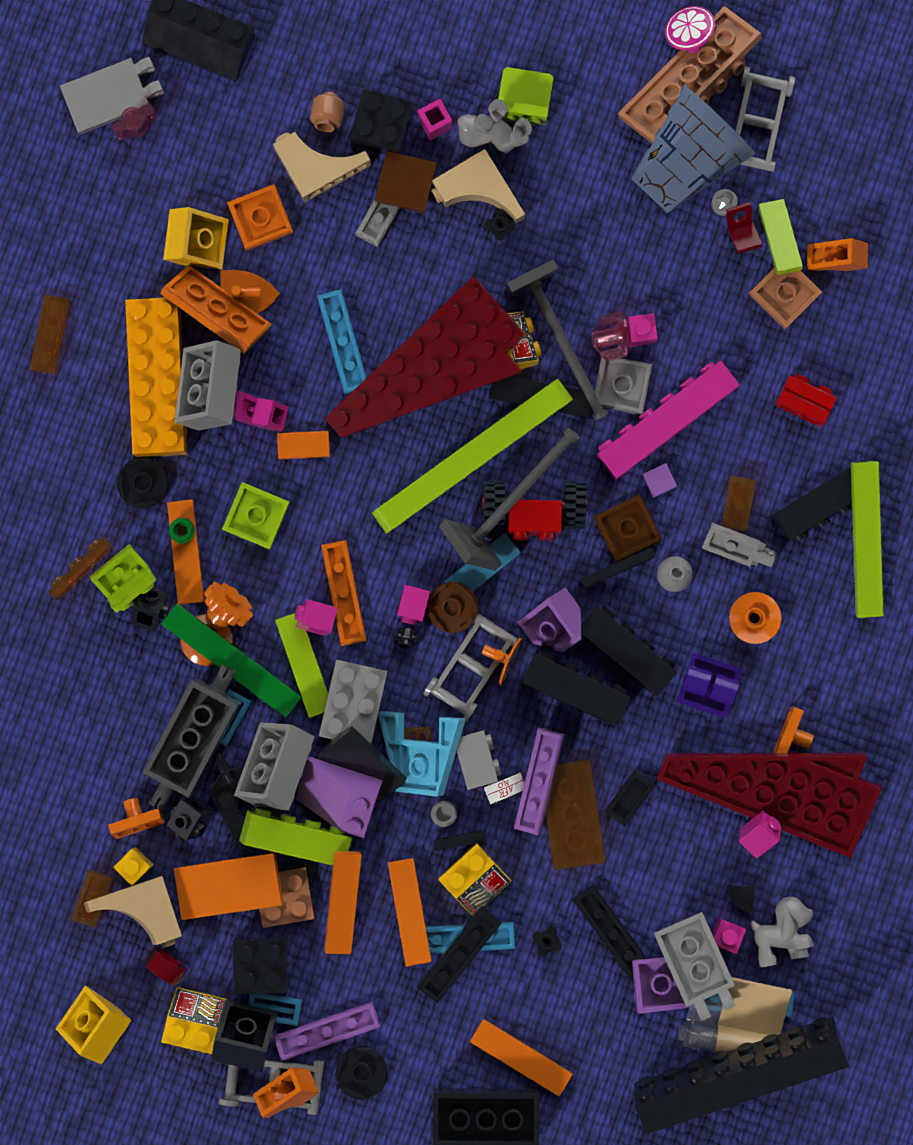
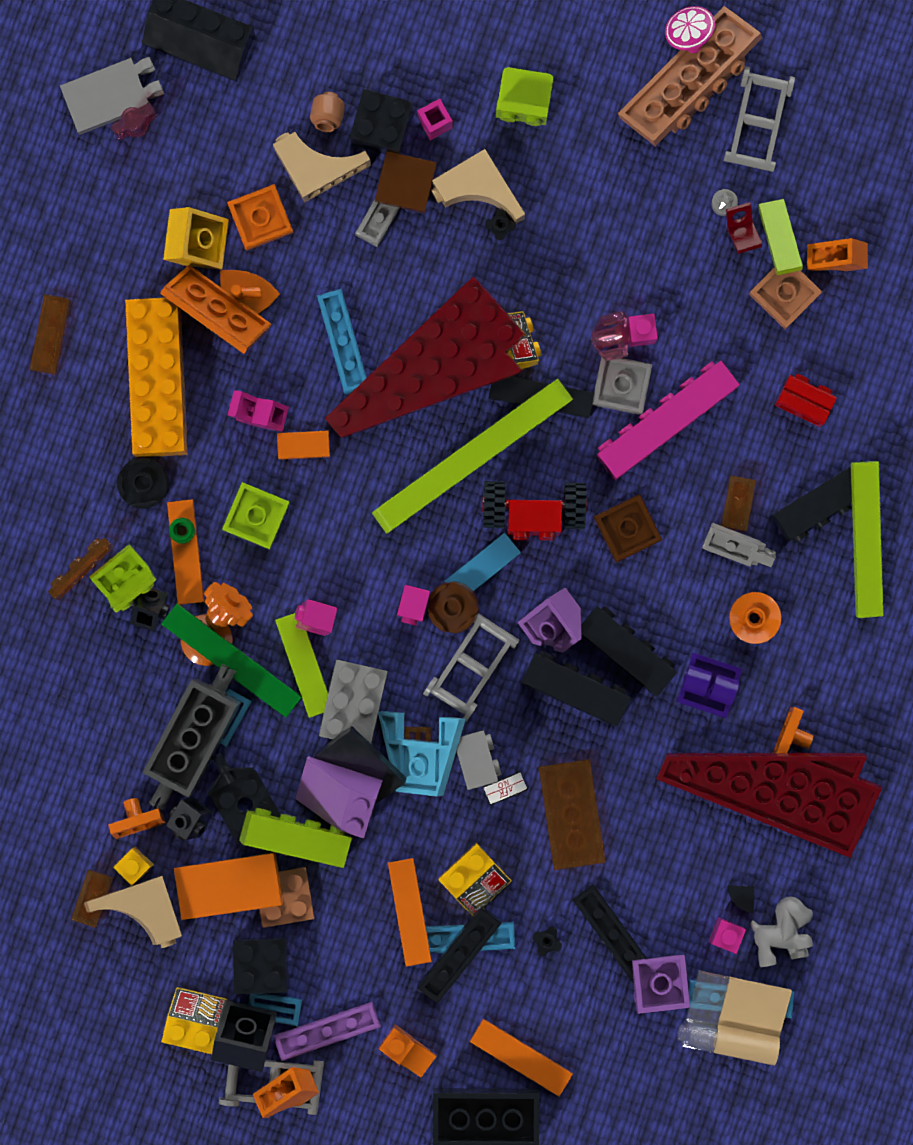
(93, 1025): yellow slope -> none
(164, 966): dark red piece -> none
(207, 385): light grey brick -> none
(274, 766): light grey brick -> none
(342, 902): orange tile -> none
(343, 592): orange tile -> none
(361, 1072): black tile -> none
(406, 638): black plate -> none
(407, 1051): none -> orange arch
(443, 813): light grey tile -> none
(459, 840): black tile -> none
(470, 541): dark grey tile -> none
(484, 129): light grey animal -> none
(502, 657): orange shield -> none
(532, 282): dark grey tile -> none
(539, 781): medium lavender tile -> none
(617, 568): black tile -> none
(629, 798): black tile -> none
(659, 480): medium lavender tile -> none
(674, 574): light grey brick -> none
(689, 152): sand blue wedge -> none
(696, 963): light grey tile -> none
(740, 1074): black brick -> none
(760, 834): dark pink brick -> none

